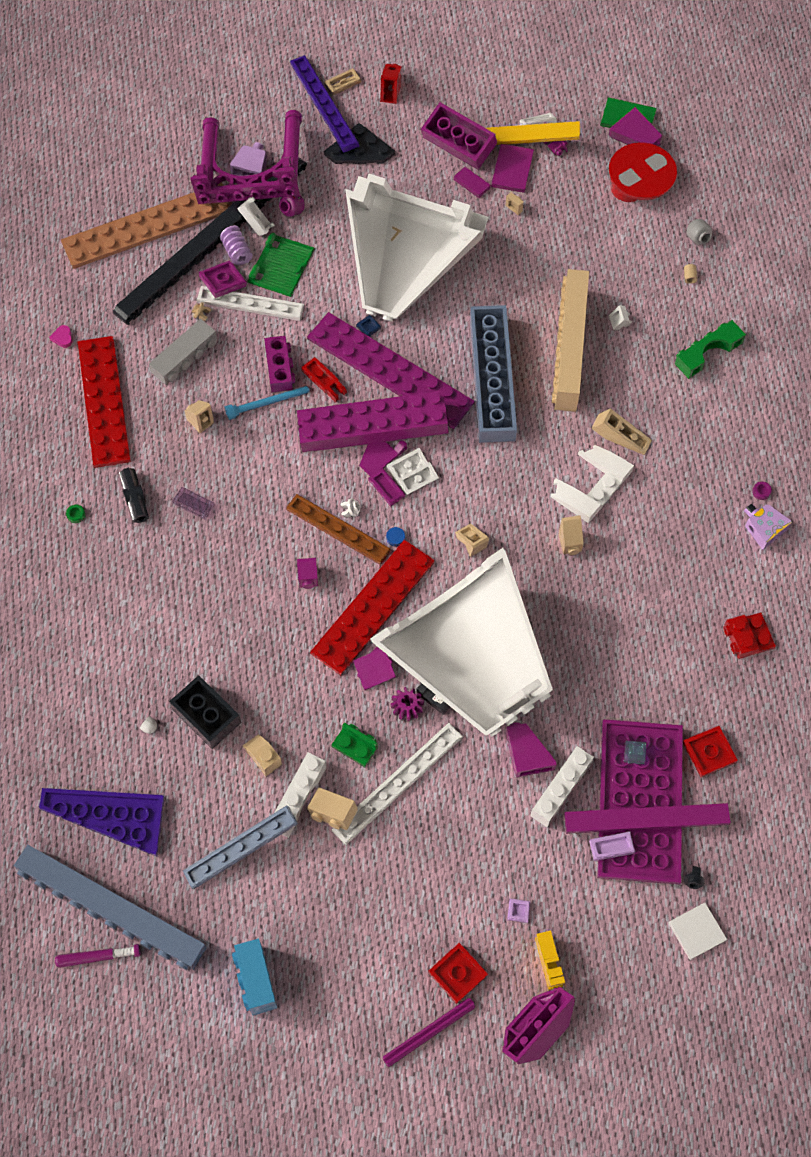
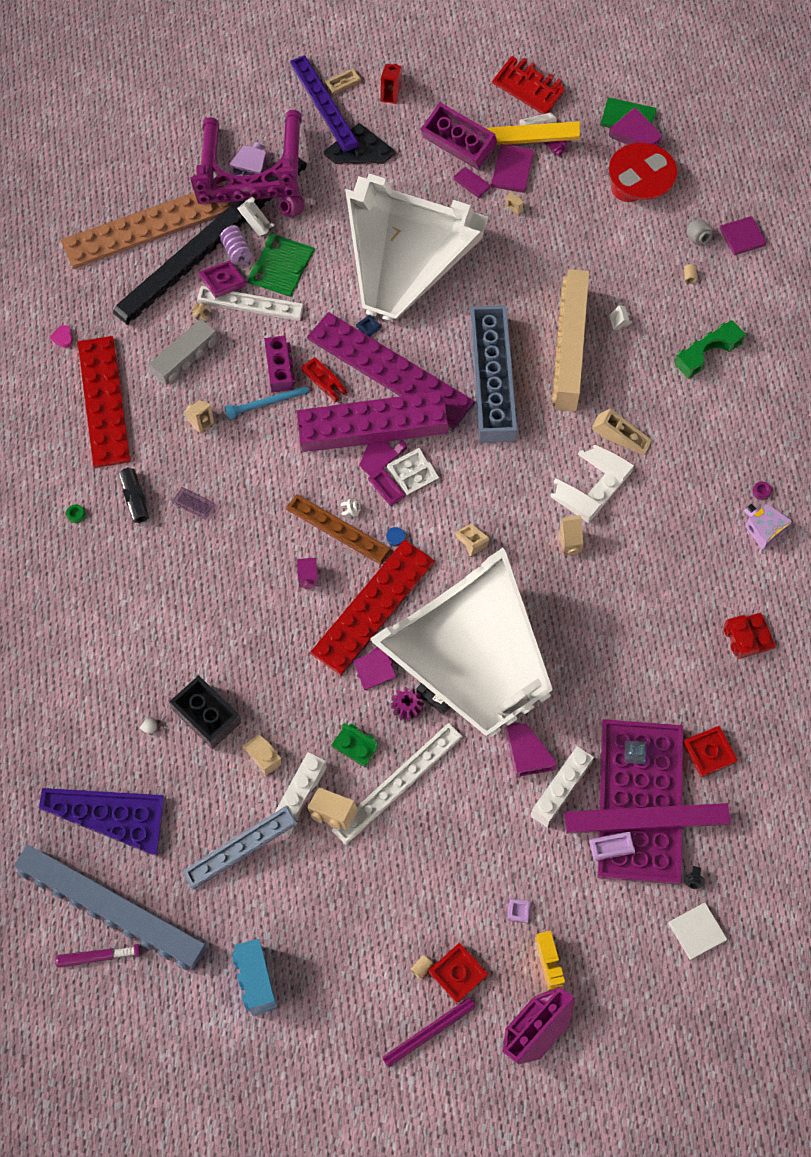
(421, 967): none -> tan hinge
(528, 85): none -> red hinge
(743, 235): none -> magenta tile

